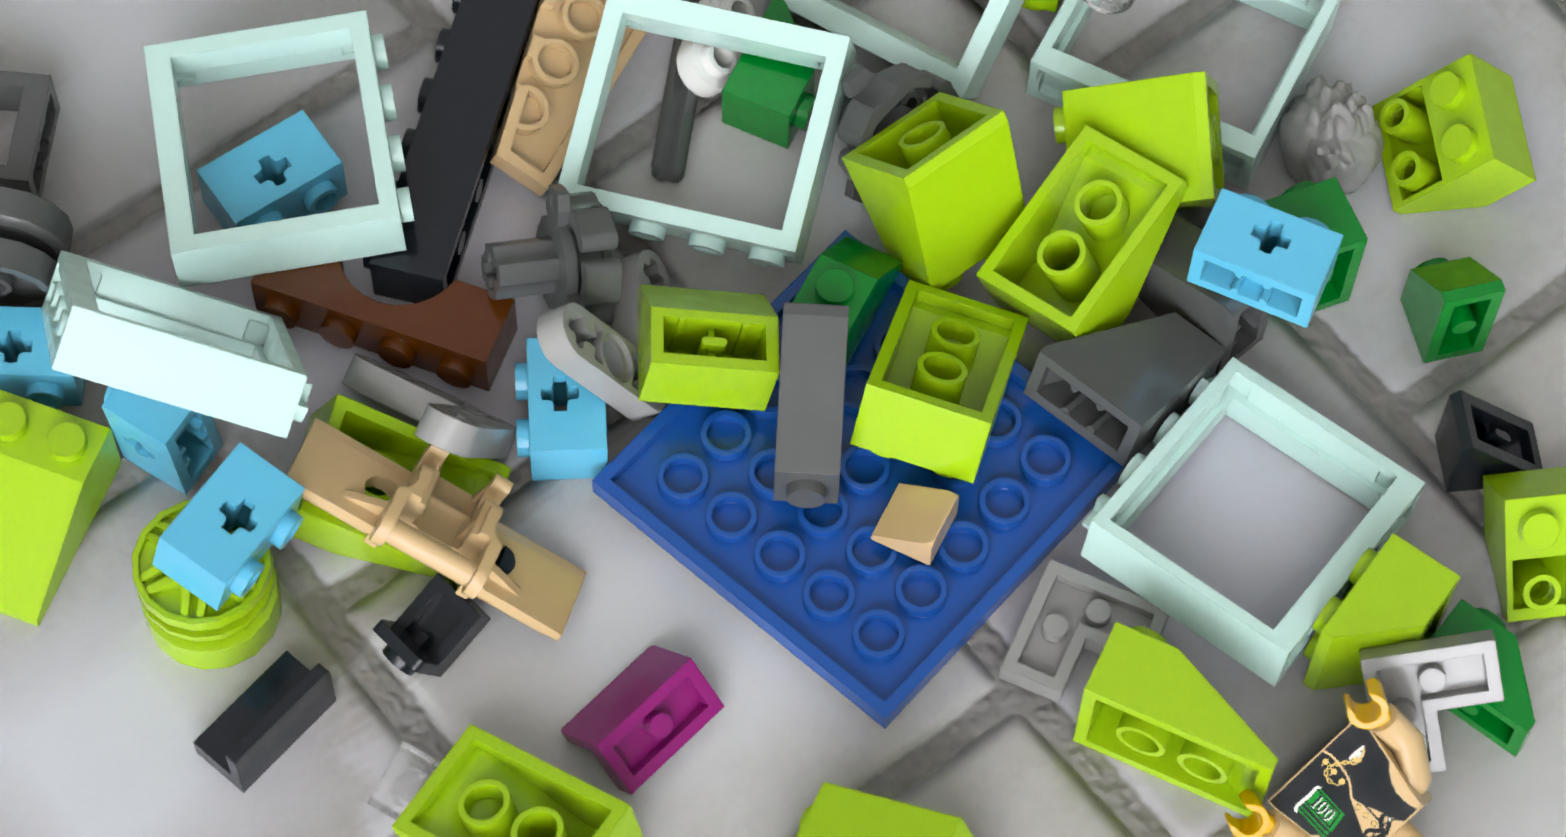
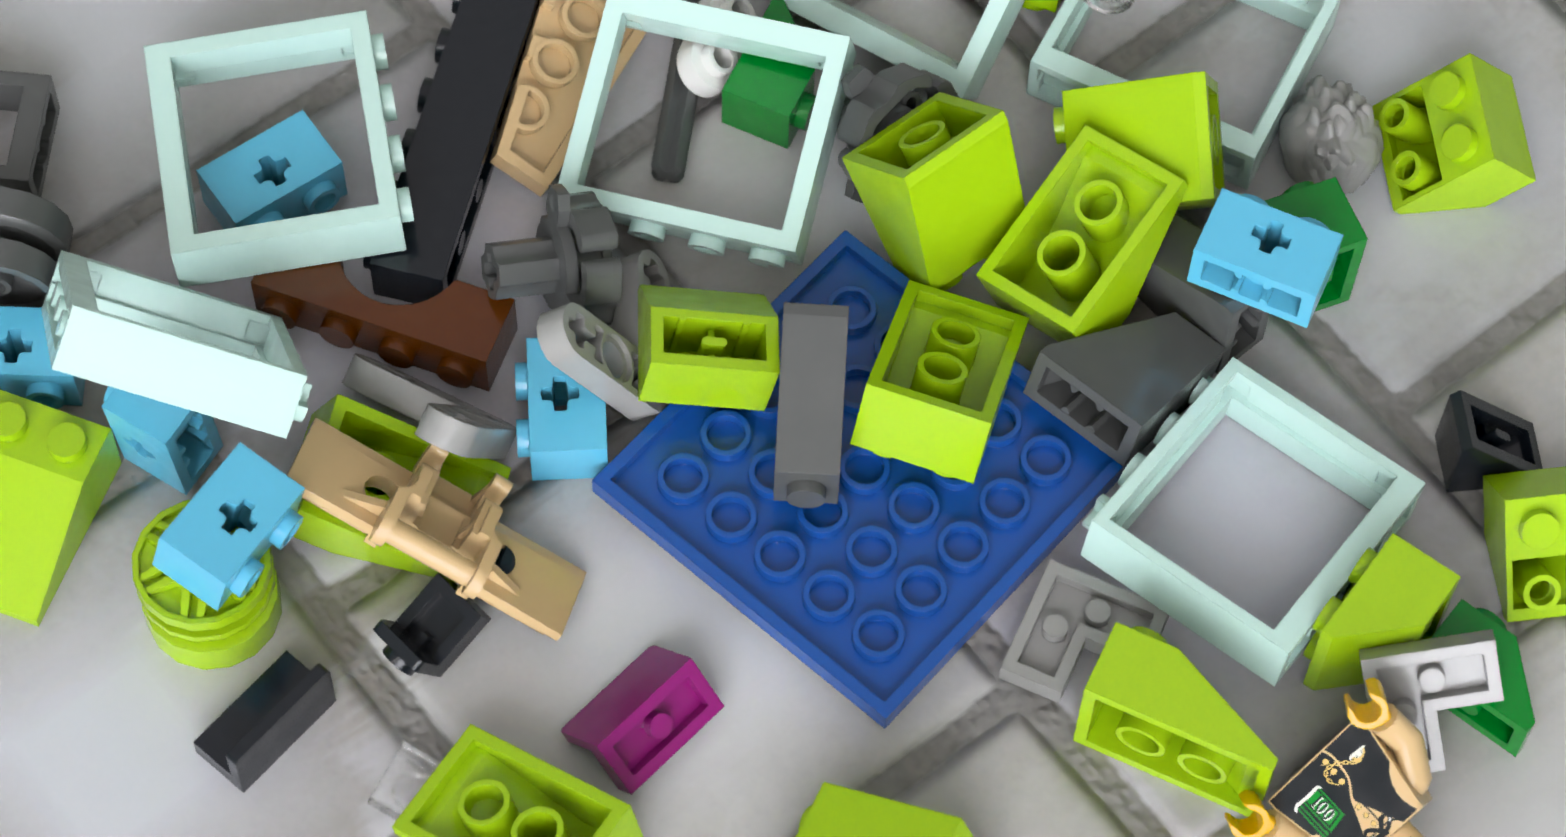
(851, 277): green slope -> none
(916, 521): tan slope -> none
(1451, 306): green slope -> none

